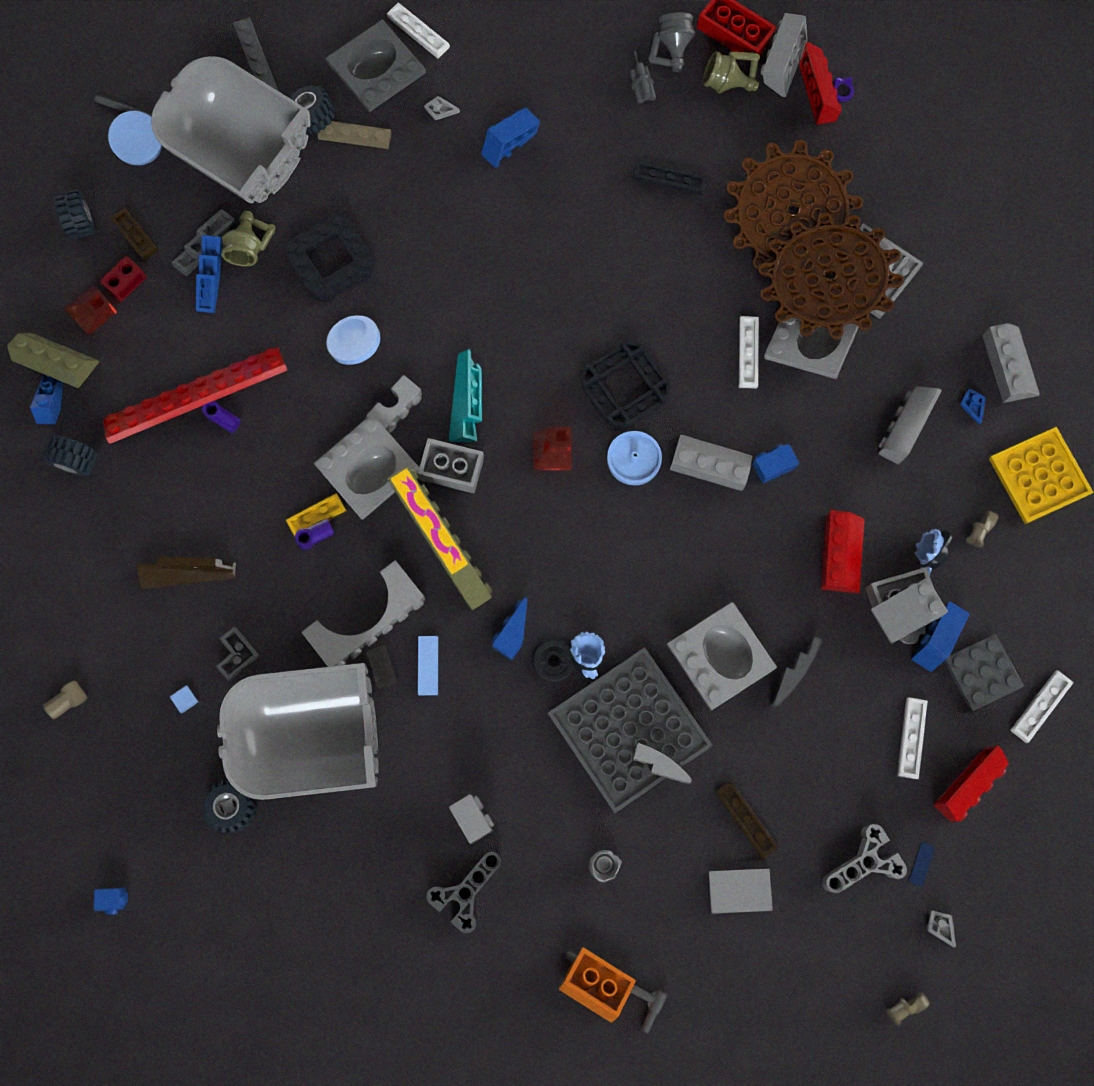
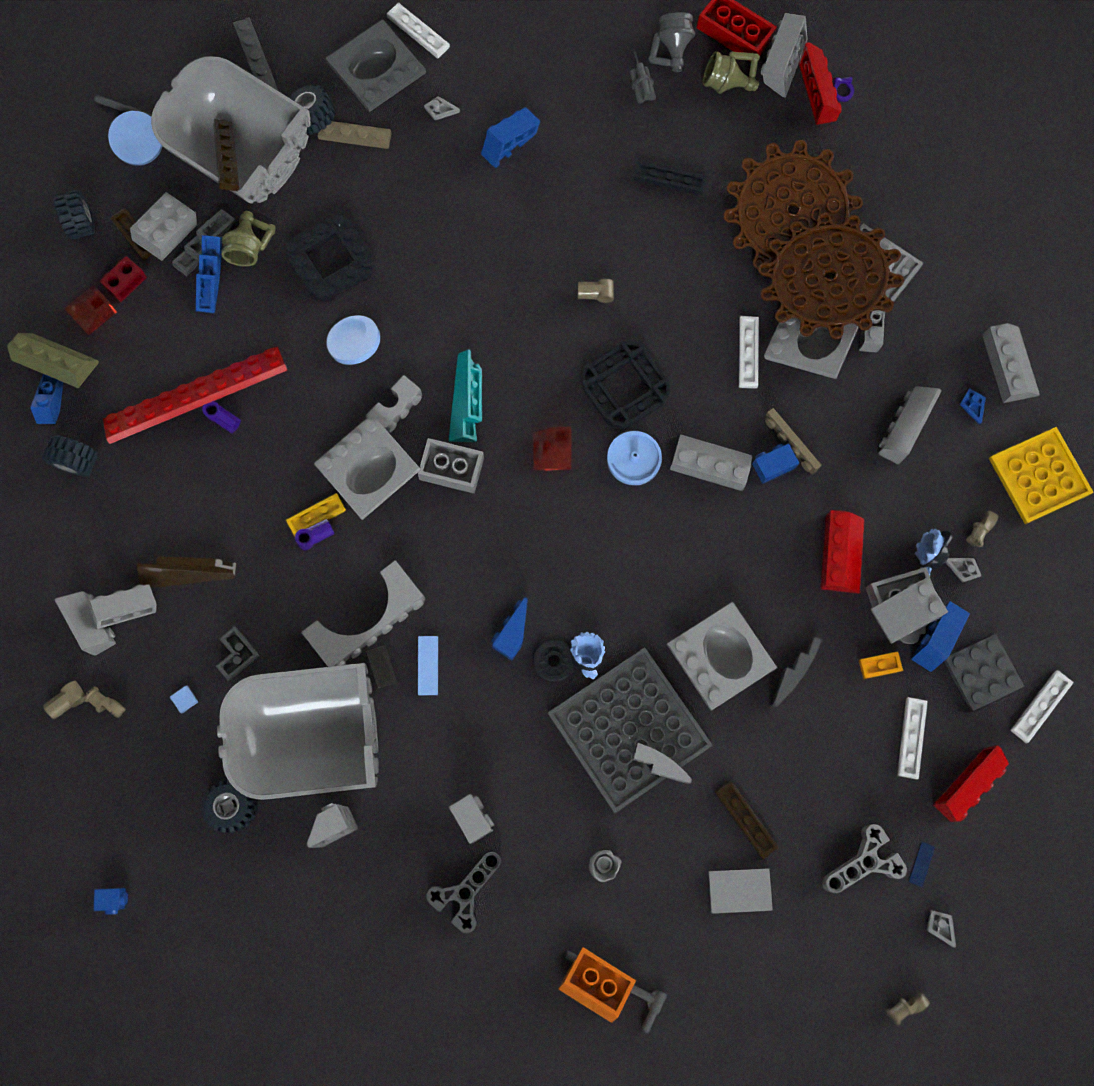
(80, 620): none -> light grey slope
(102, 702): none -> dark tan connector
(122, 606): none -> light grey brick
(163, 226): none -> light grey brick
(226, 155): none -> dark brown plate
(331, 825): none -> light grey slope
(439, 537): brick -> none
(601, 290): none -> dark tan piece
(787, 436): none -> dark tan plate
(873, 338): none -> light grey slope
(880, 665): none -> light orange plate
(964, 568): none -> light grey piece

